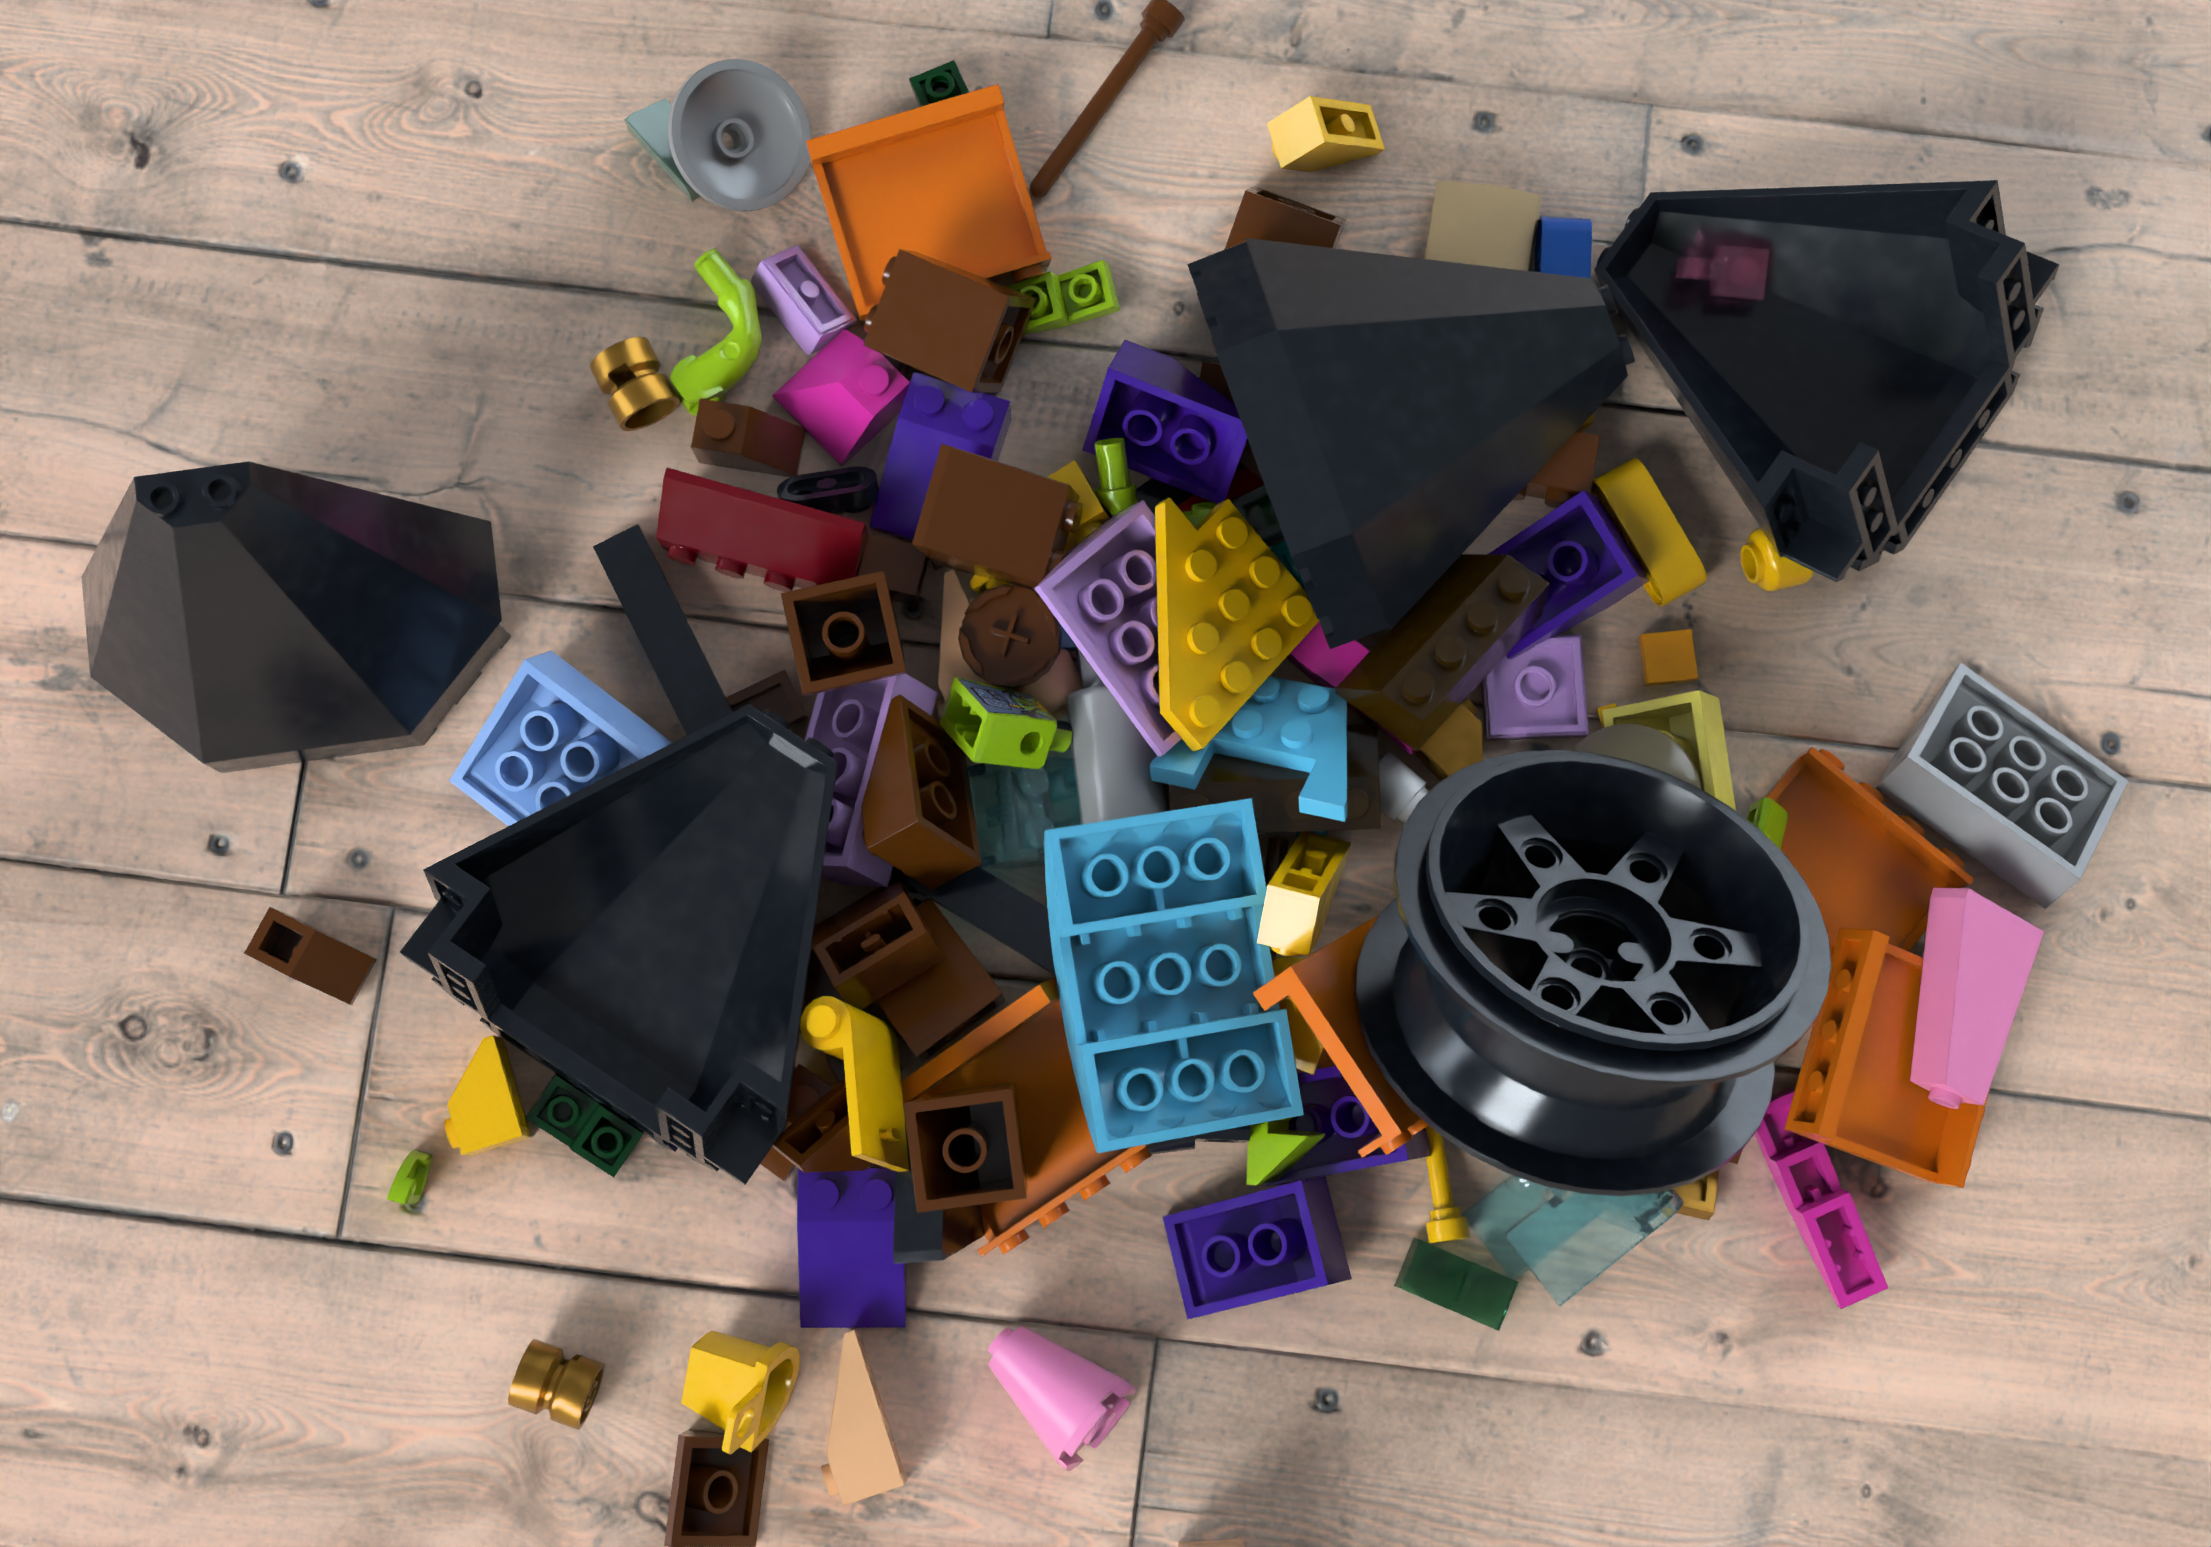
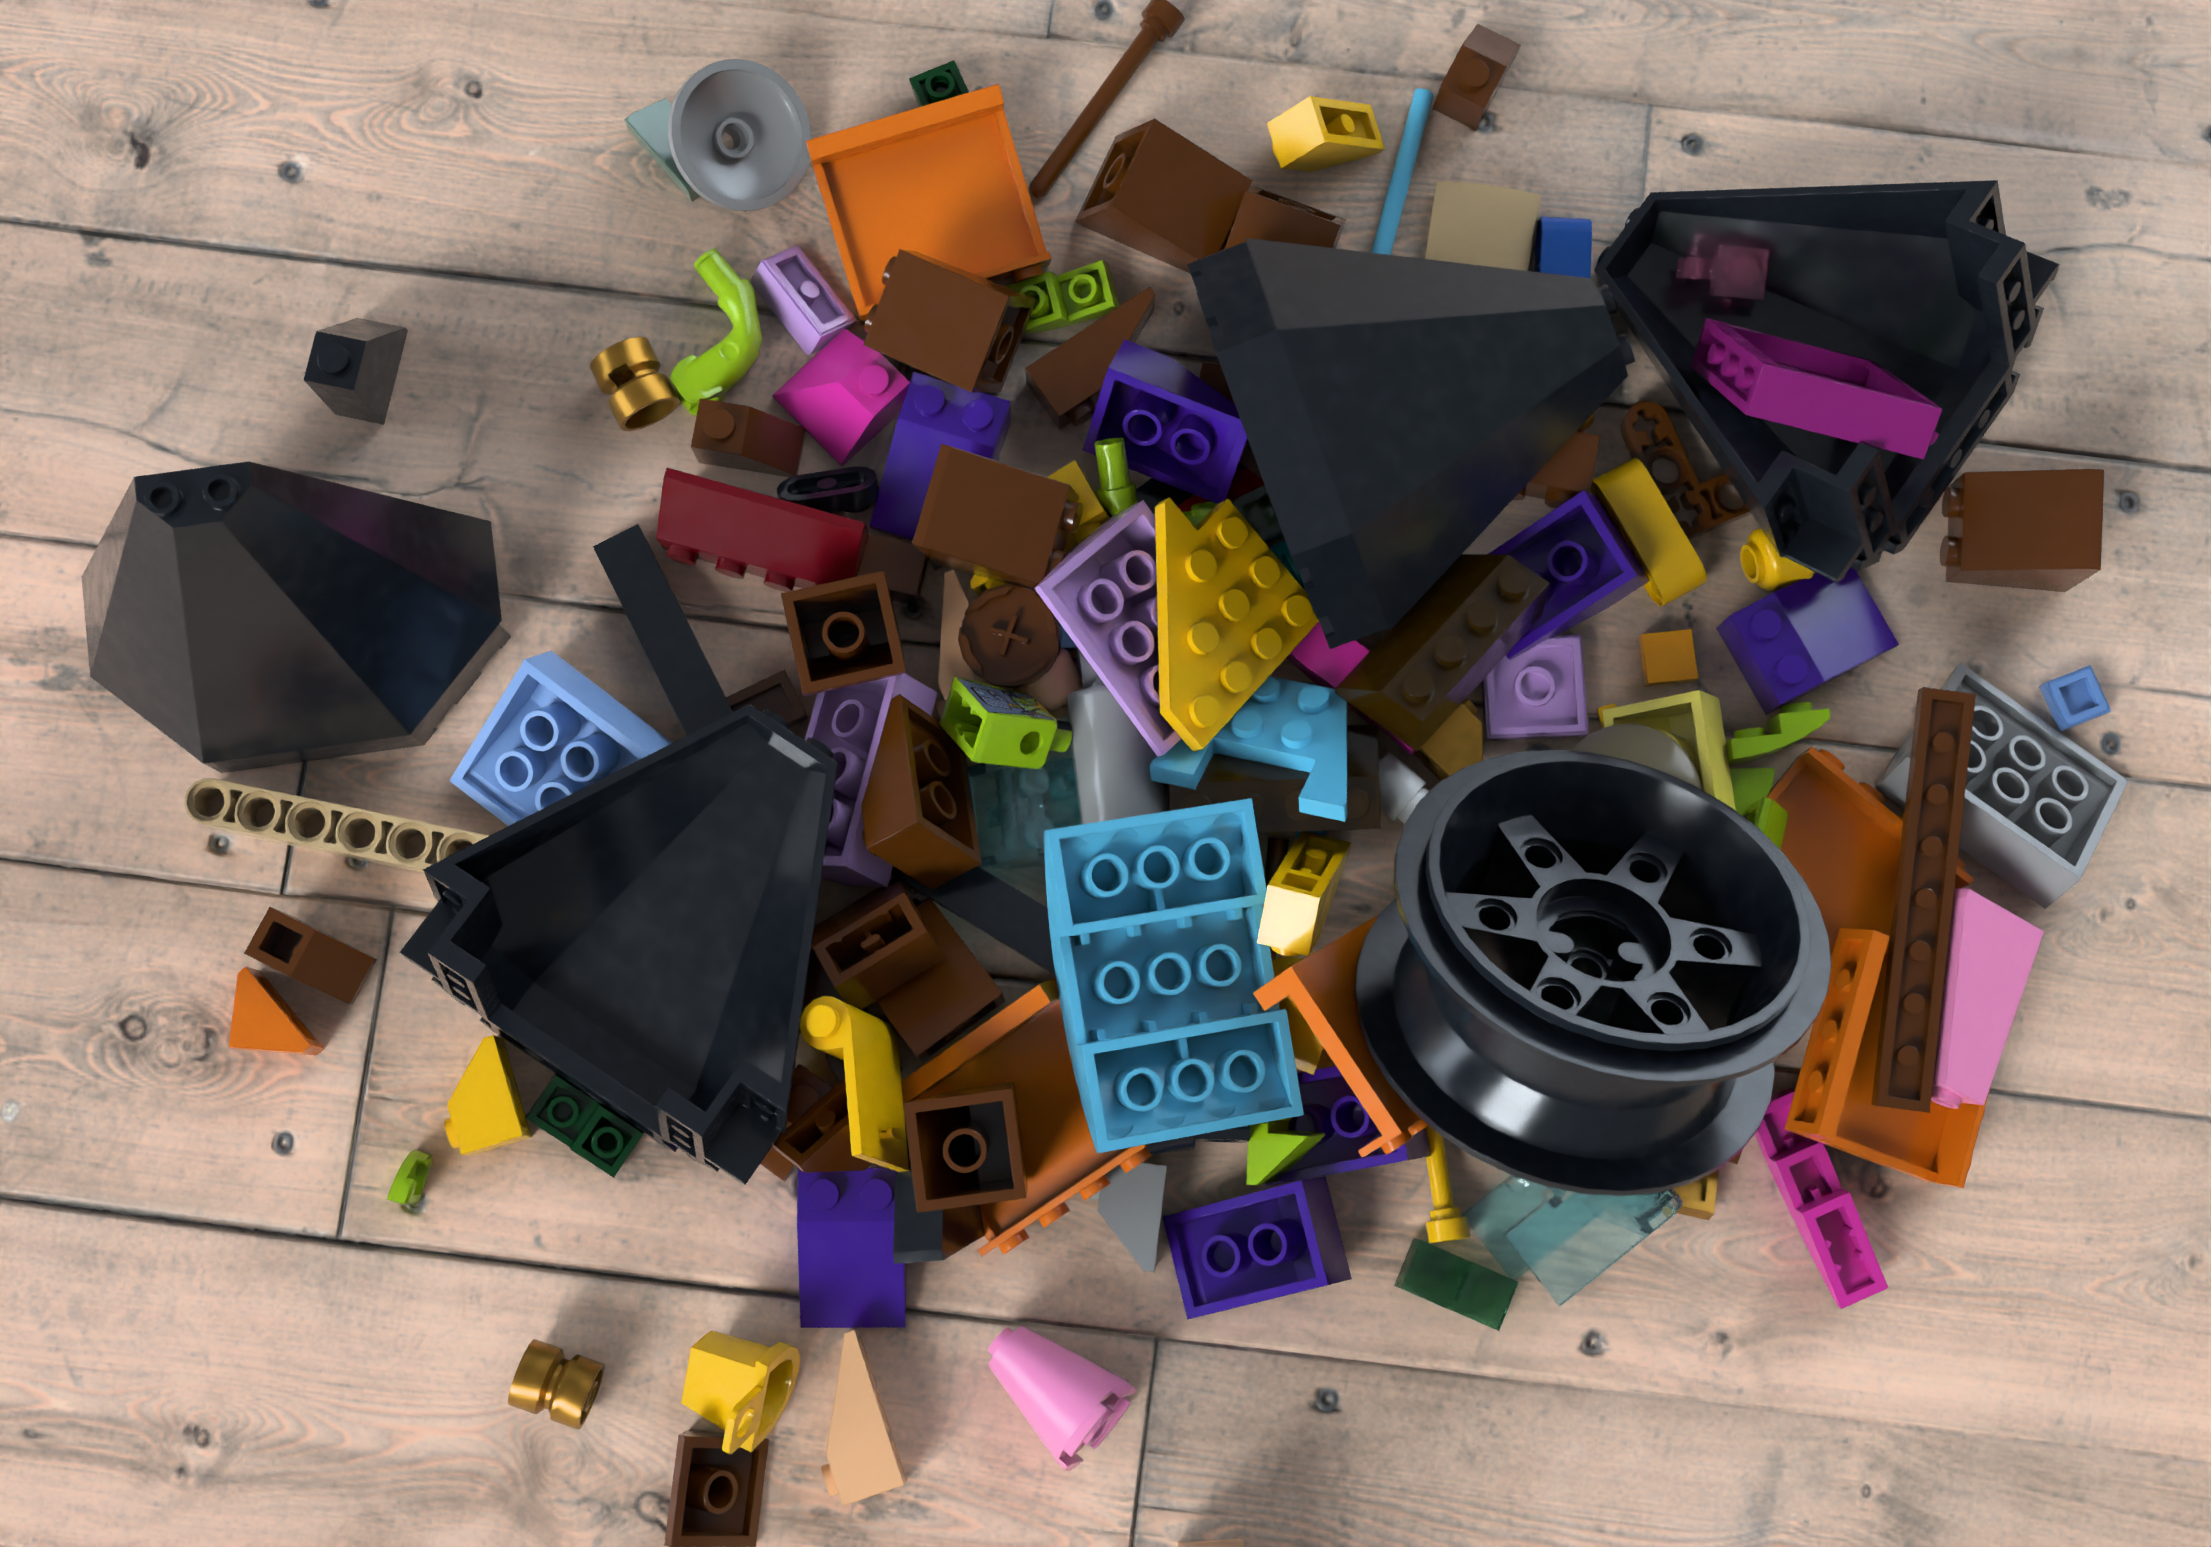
(265, 1019): none -> orange slope
(340, 827): none -> tan beam
(356, 367): none -> black slope
(1073, 373): none -> reddish brown slope
(1134, 1209): none -> light grey slope
(1163, 196): none -> reddish brown slope
(1402, 171): none -> medium azure bar
(1475, 76): none -> reddish brown slope
(1702, 496): none -> reddish brown beam
(1750, 786): none -> lime tile
(1784, 730): none -> lime slope
(1805, 637): none -> dark purple slope
(1815, 389): none -> magenta window
(1923, 899): none -> reddish brown plate
(2024, 528): none -> reddish brown slope
(2075, 698): none -> medium blue tile

